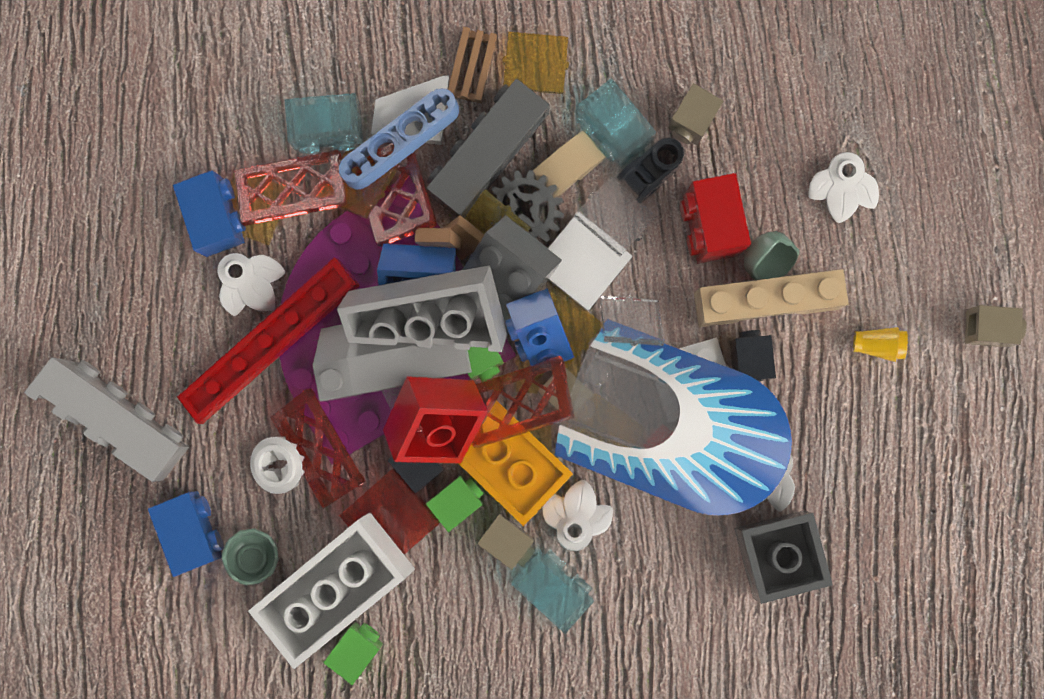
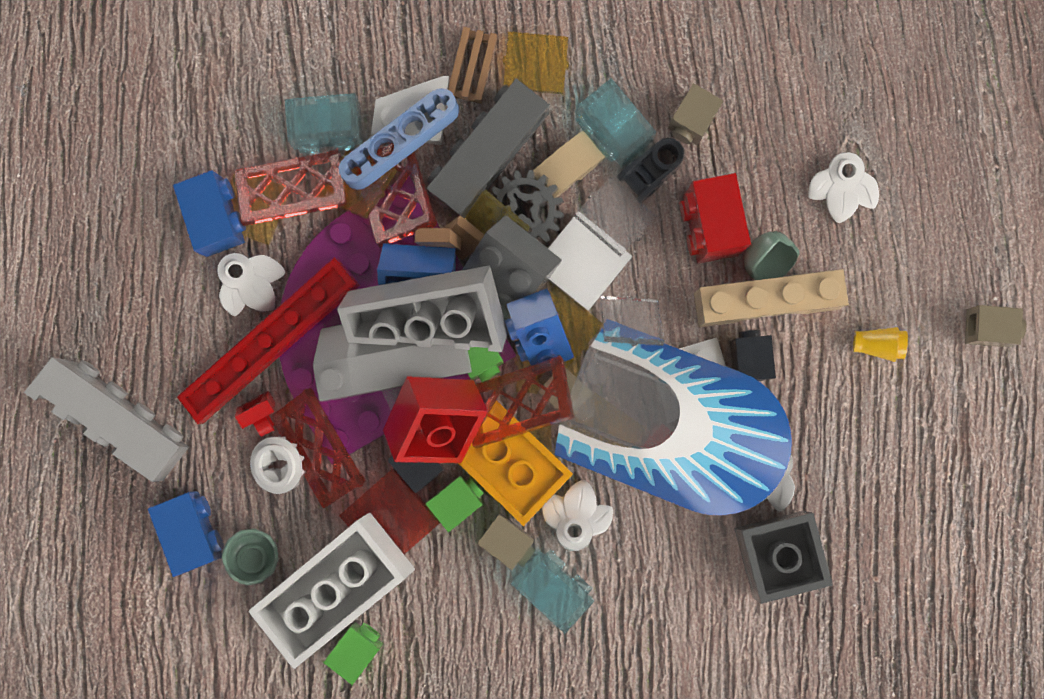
(258, 413): none -> red tile

